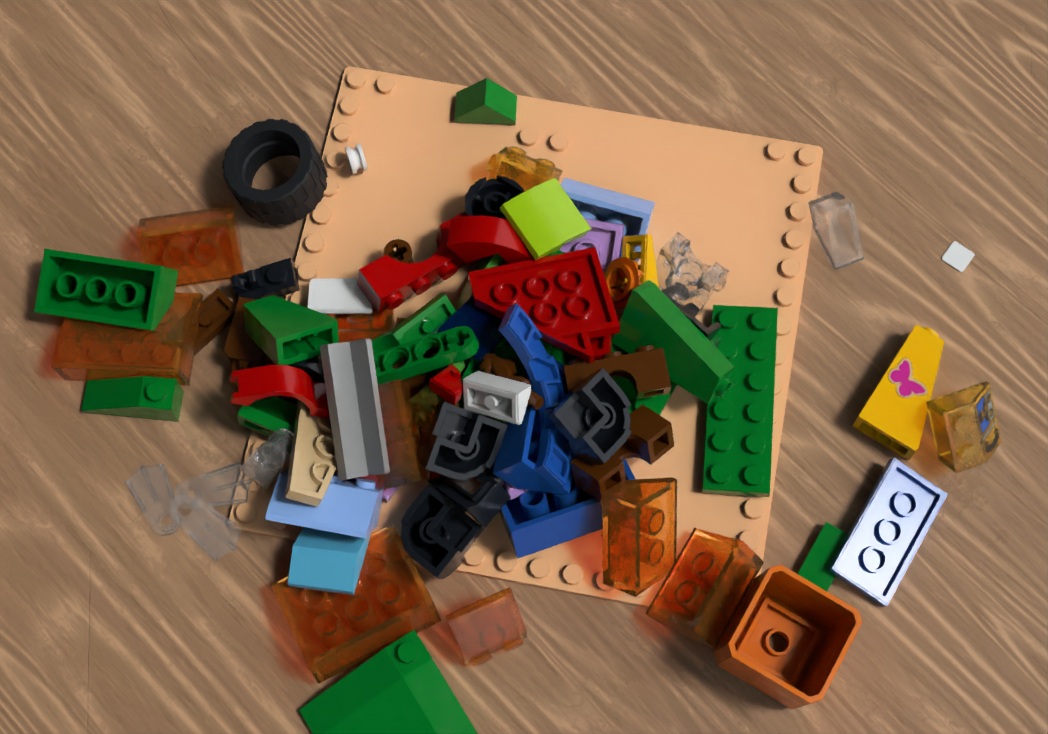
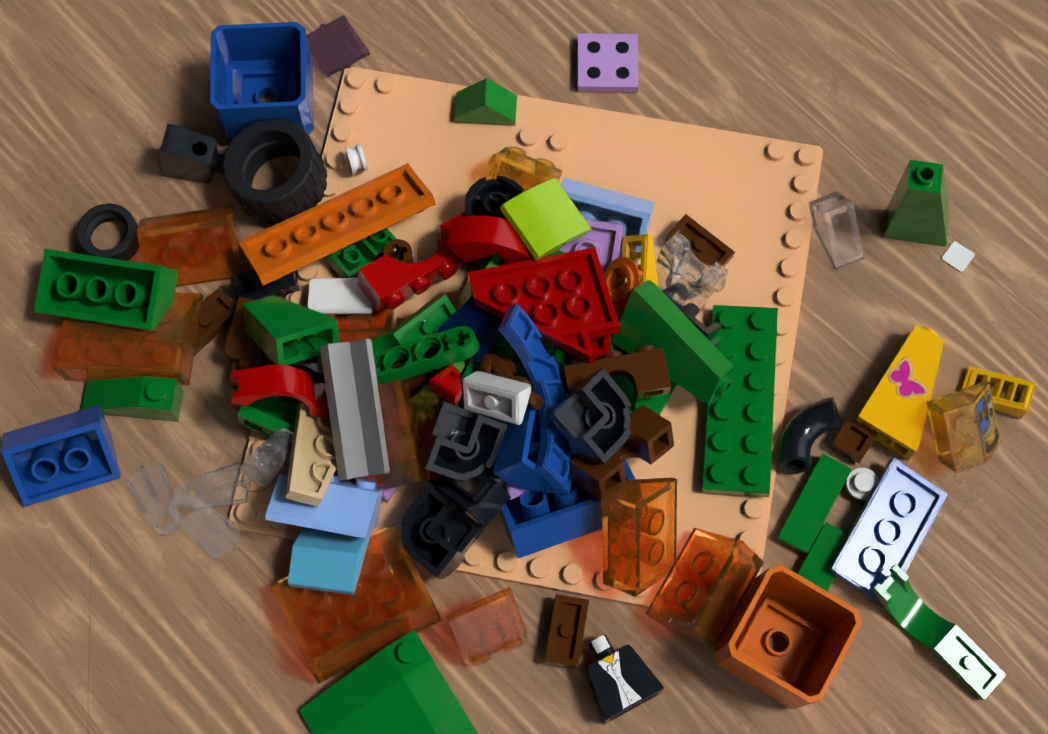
(60, 455): none -> blue slope
(99, 215): none -> black tyre
(189, 155): none -> black torso
(257, 62): none -> blue plate
(336, 46): none -> clear purple piece
(336, 224): none -> orange plate
(359, 254): none -> green slope
(566, 631): none -> reddish brown plate
(607, 62): none -> lavender tile
(619, 679): none -> black torso
(702, 242): none -> reddish brown plate
(801, 433): none -> black cylinder
(814, 504): none -> green tile
(854, 440): none -> reddish brown plate
(860, 483): none -> white plate
(919, 206): none -> green slope
(938, 635): none -> green piece
(1000, 381): none -> yellow slope

